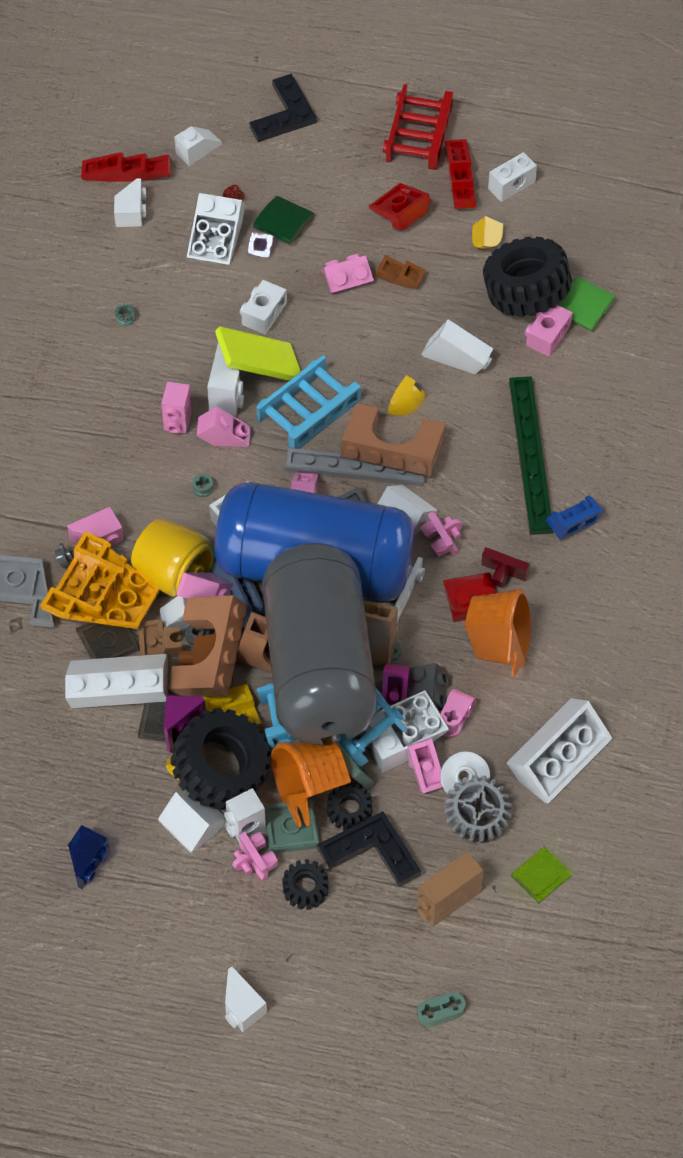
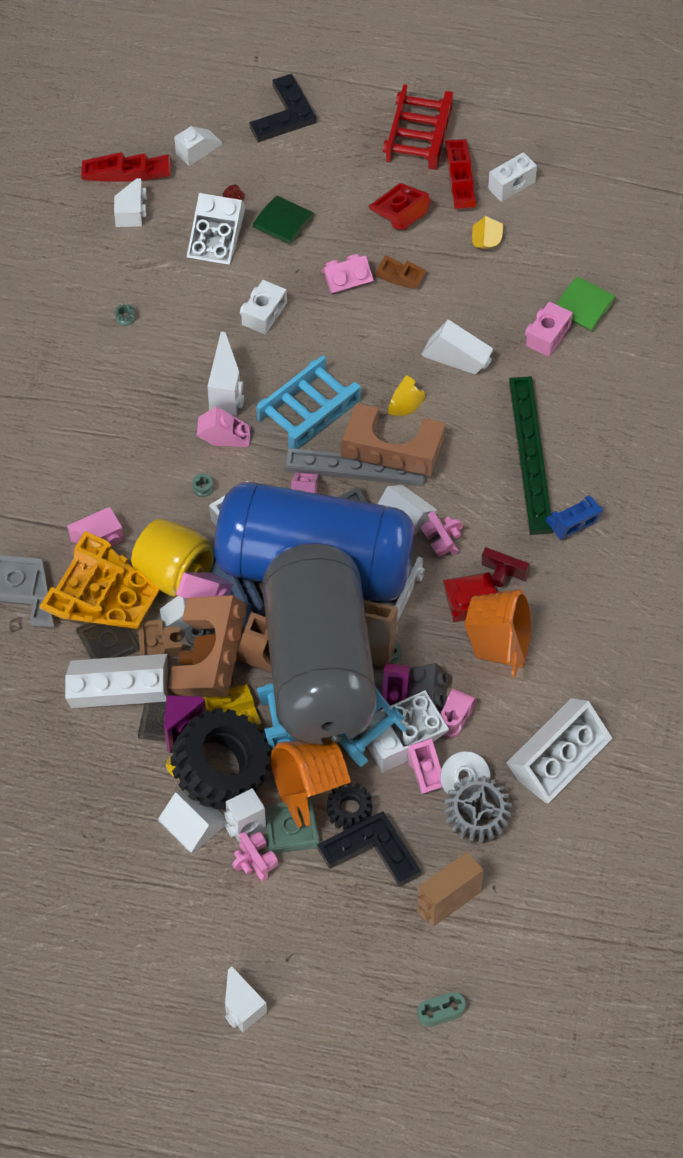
(64, 555): dark grey plate -> none
(87, 852): clear blue slope -> none
(176, 407): bright pink brick -> none
(257, 354): neon yellow tile -> none
(261, 245): slope -> none
(305, 898): black tyre -> none
(355, 770): sand green tile -> none
(527, 276): black tyre -> none
(541, 875): clear neon green piece -> none

